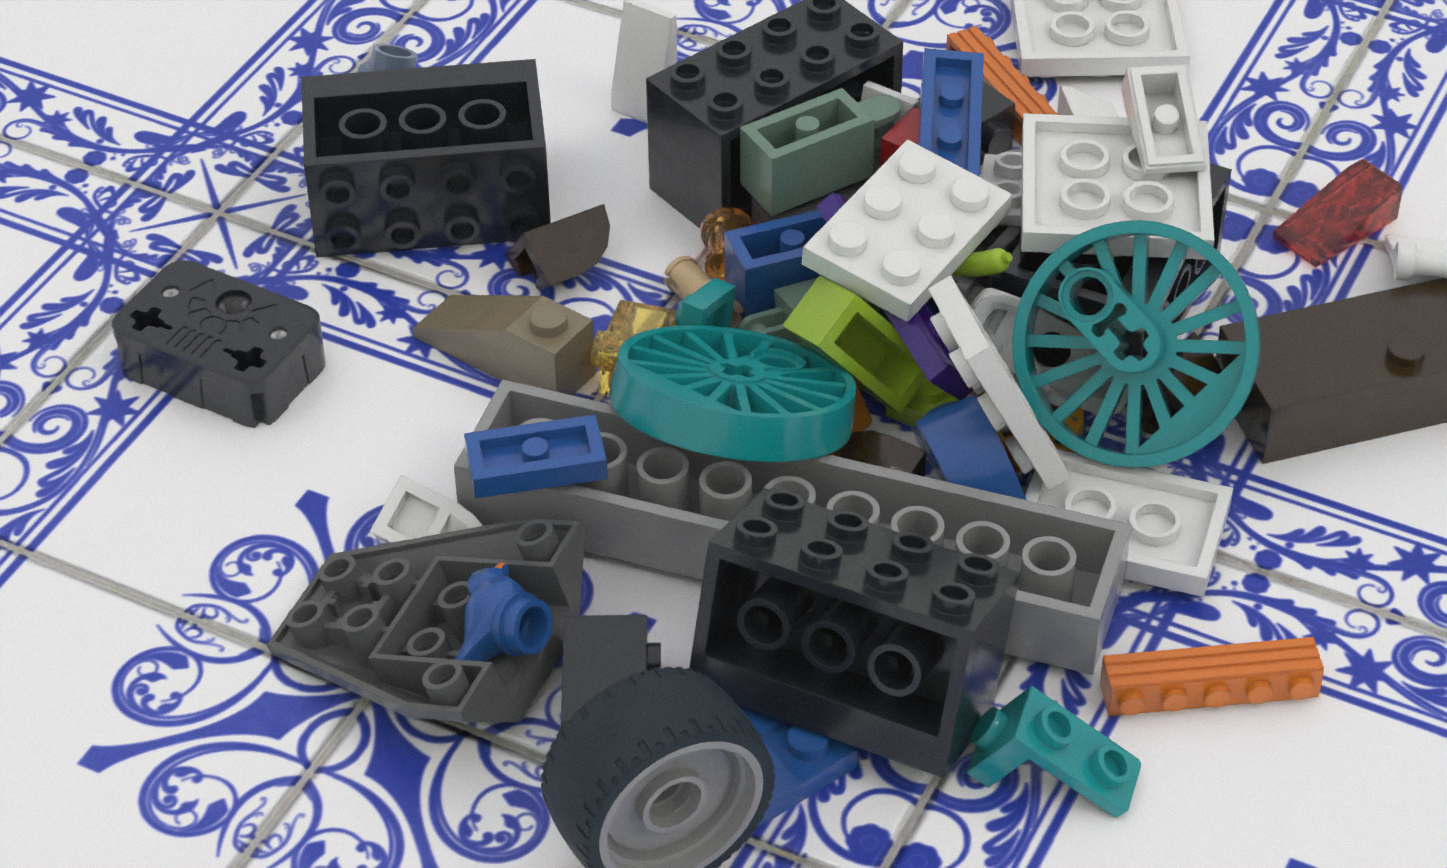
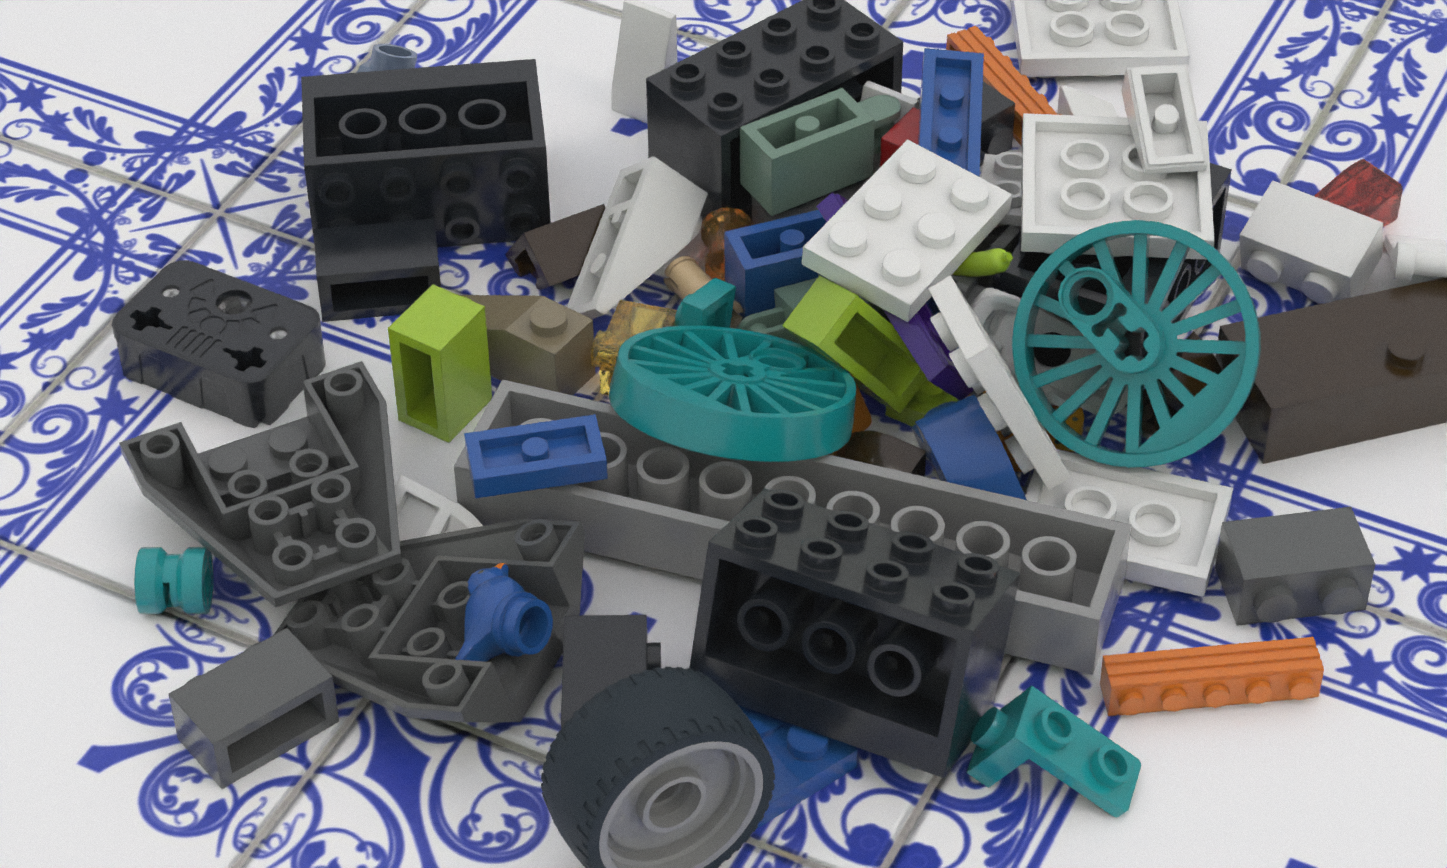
(174, 580): none -> teal wheel
(254, 707): none -> dark grey piece
(291, 502): none -> dark grey wedge
(374, 268): none -> black piece
(440, 363): none -> lime piece
(642, 227): none -> white slope
(1294, 566): none -> dark grey piece
(1310, 244): none -> white piece

